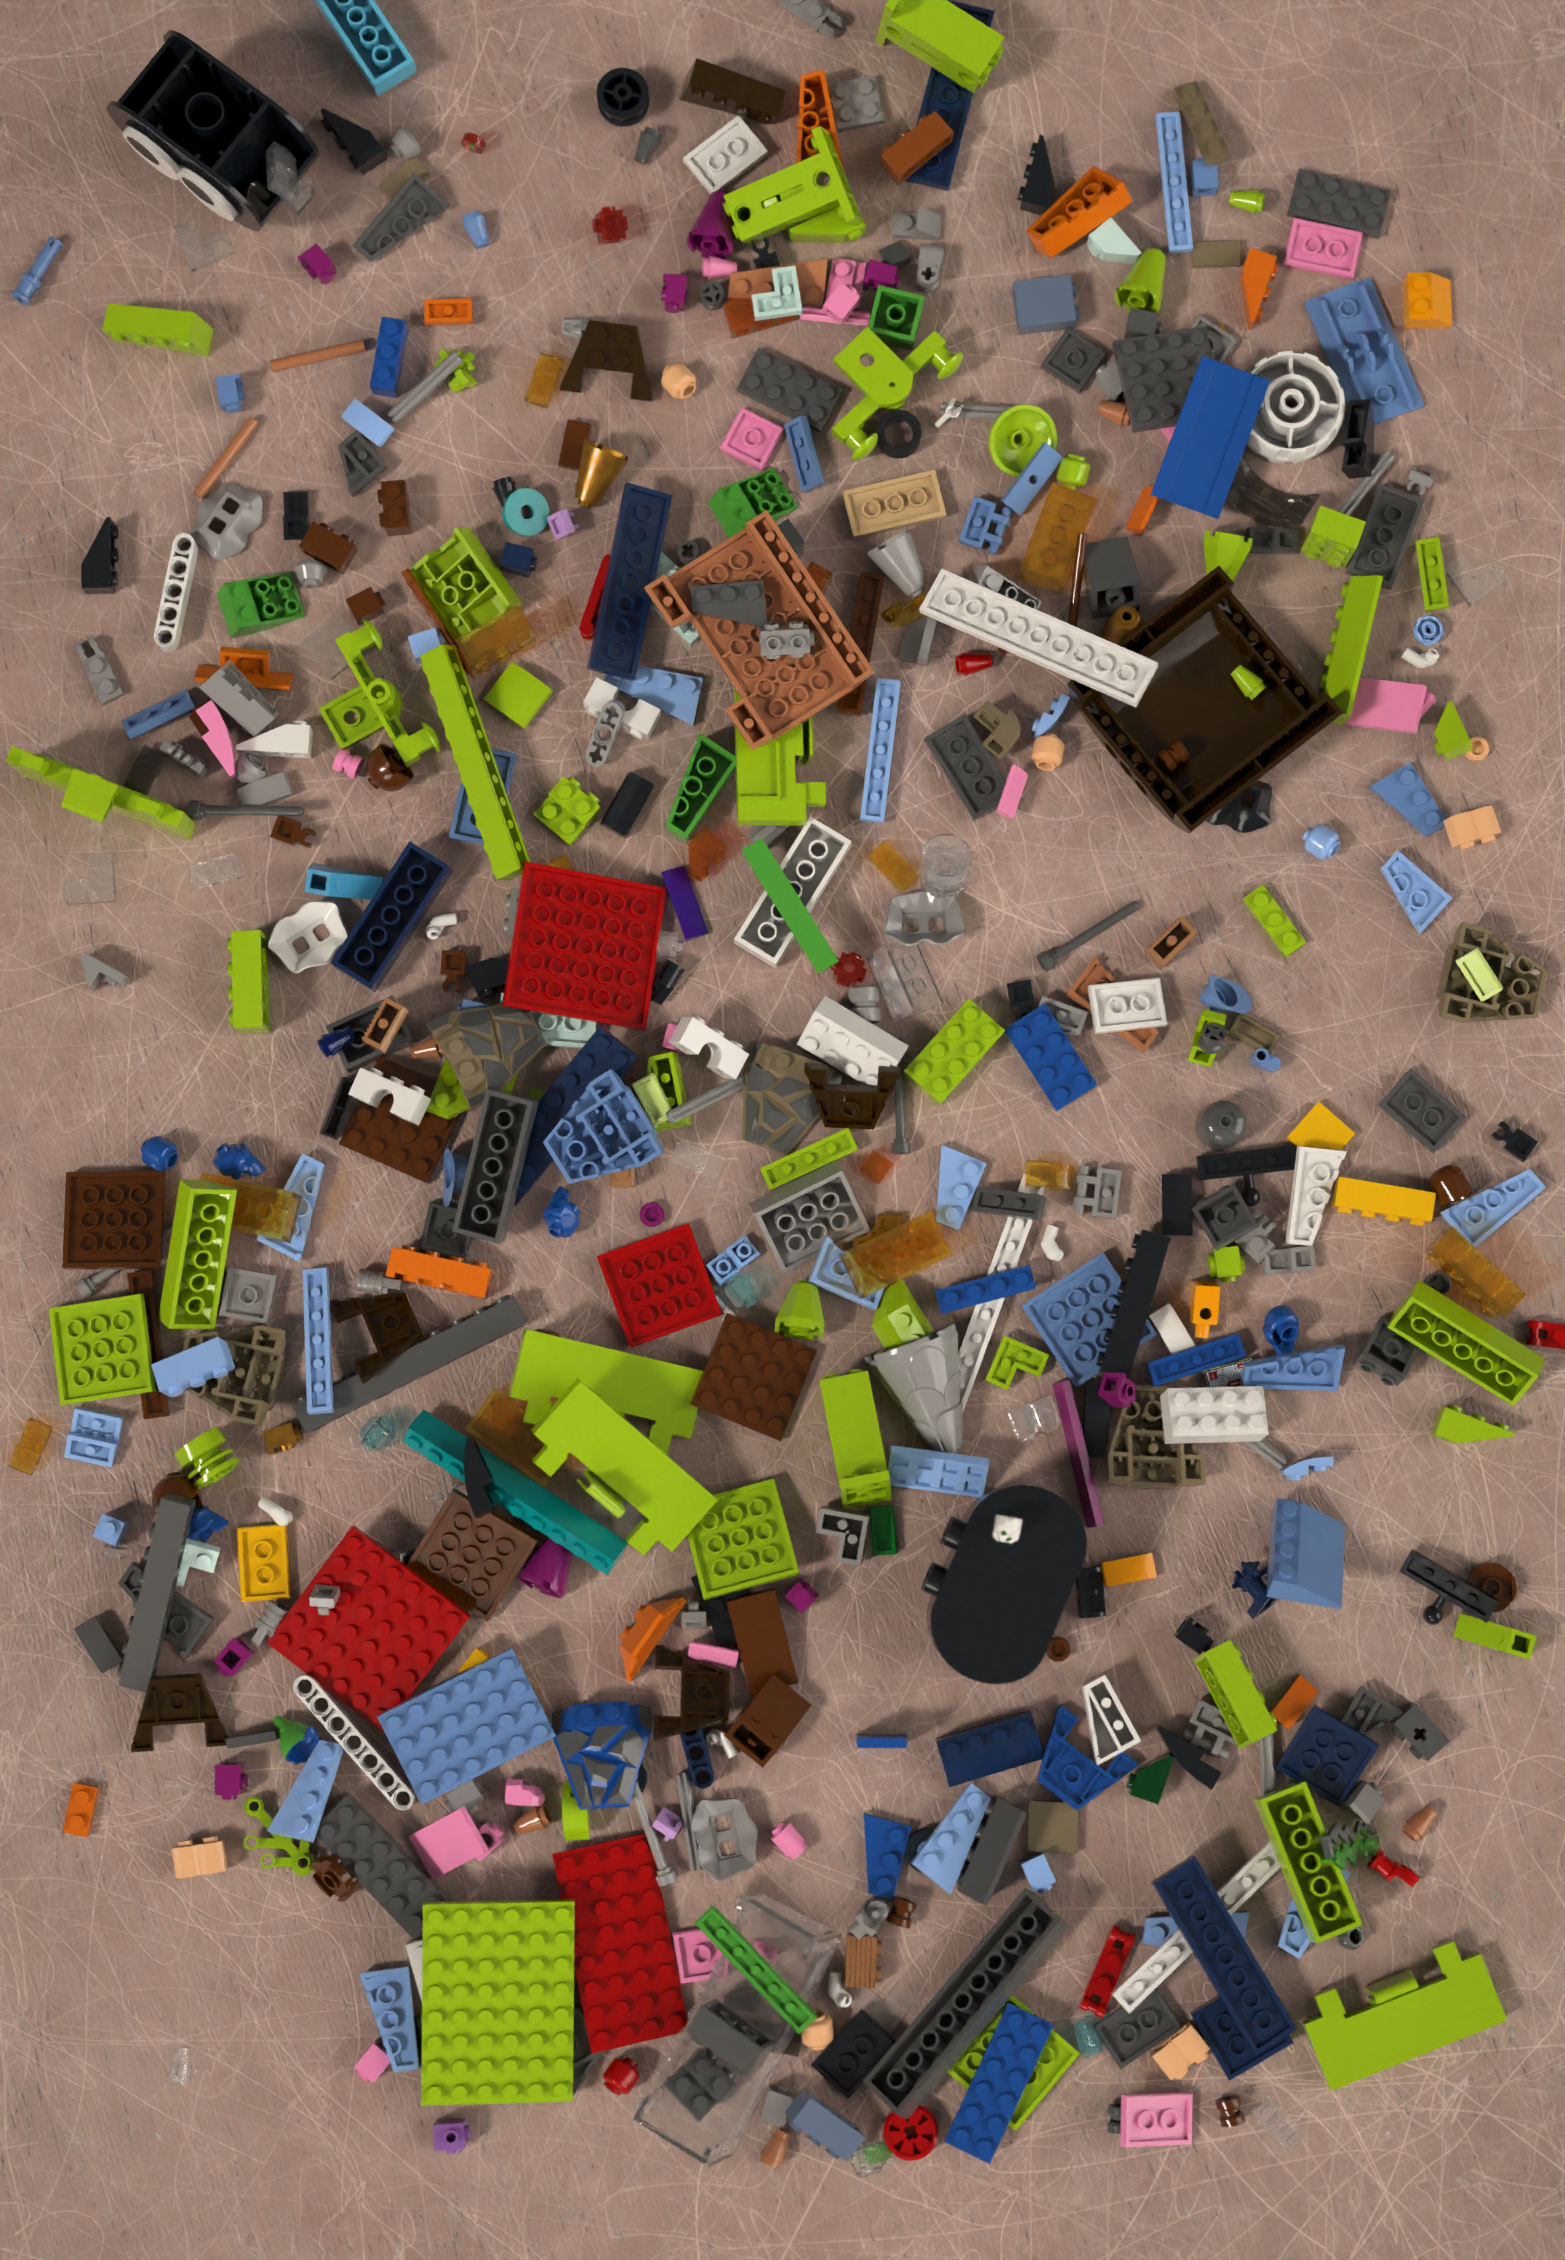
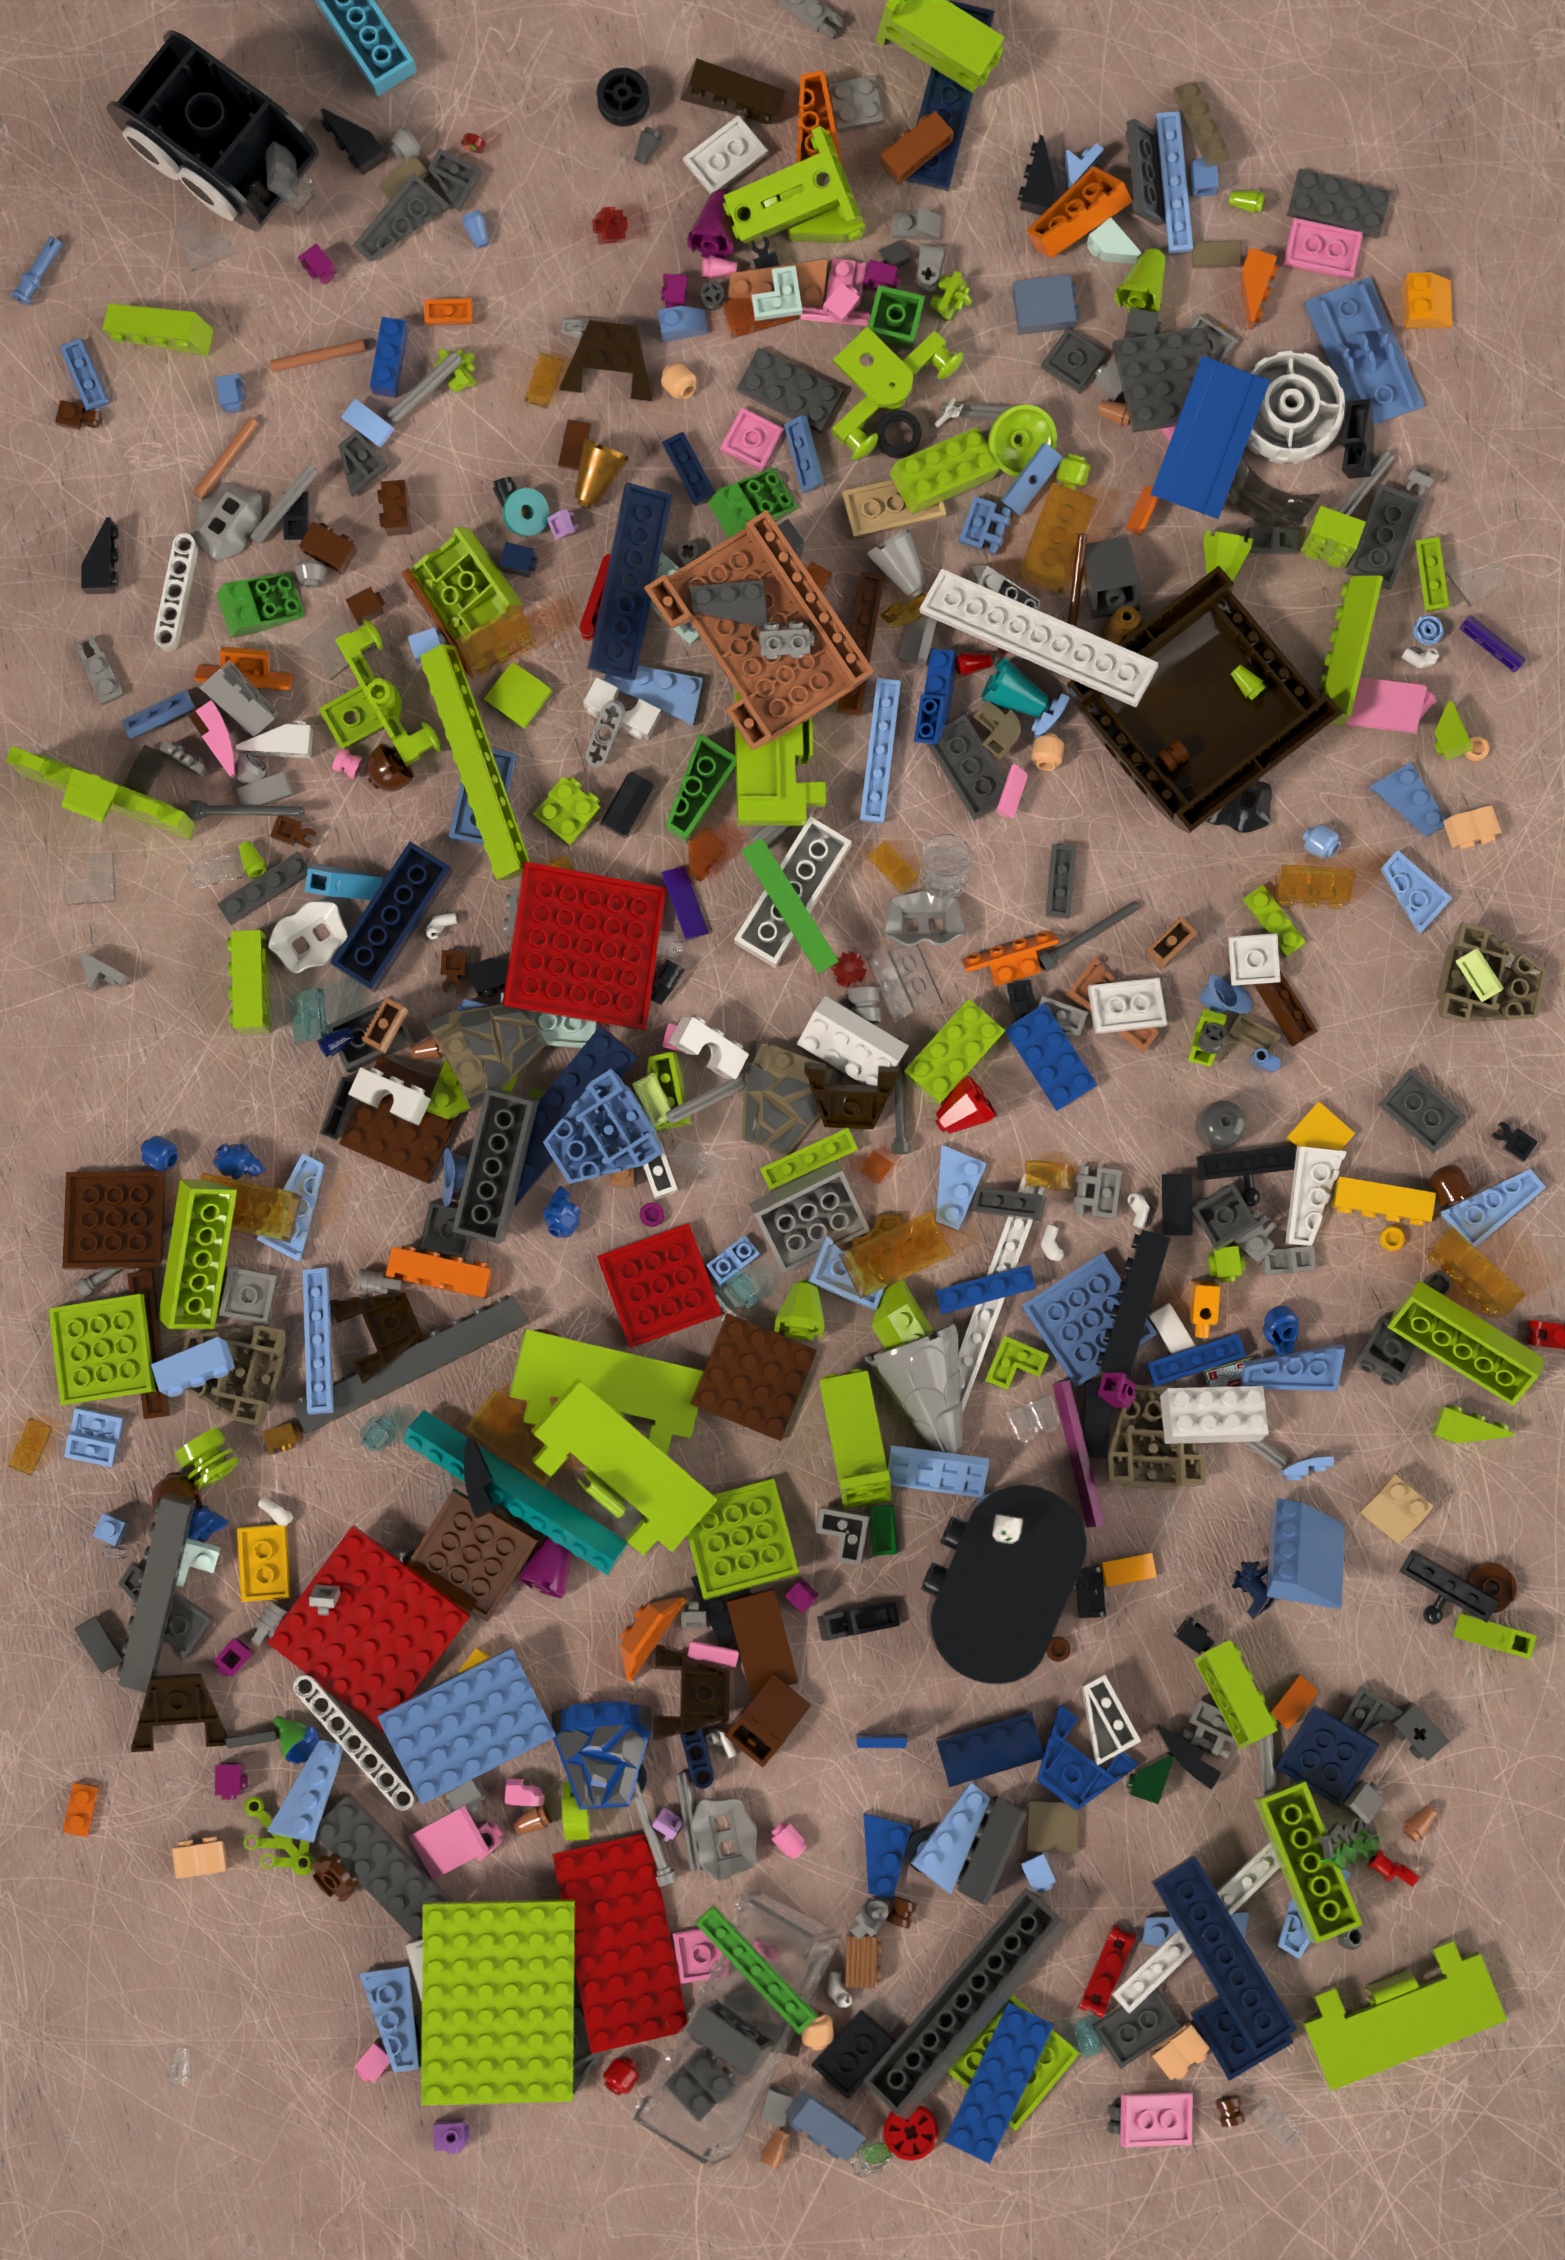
(72, 415): none -> reddish brown plate
(84, 375): none -> medium blue tile
(251, 860): none -> lime cone
(264, 888): none -> dark grey plate
(284, 504): none -> light grey axle
(308, 1015): none -> clear light blue slope
(454, 177): none -> dark grey wing
(660, 1177): none -> white brick
(682, 322): none -> medium blue slope
(688, 468): none -> dark blue plate
(858, 1621): none -> black slope
(936, 698): none -> blue slope
(944, 470): none -> lime brick
(954, 297): none -> lime hips
(965, 1108): none -> red cone
(1012, 960): none -> orange bracket
(1014, 691): none -> teal cone
(1060, 881): none -> dark grey plate
(1078, 167): none -> light blue slope
(1140, 1208): none -> white arm
(1145, 172): none -> dark grey plate
(1254, 959): none -> white tile
(1286, 1010): none -> reddish brown slope
(1313, 886): none -> clear yellow slope
(1391, 1238): none -> yellow tile
(1396, 1508): none -> tan slope
(1492, 643): none -> dark purple slope

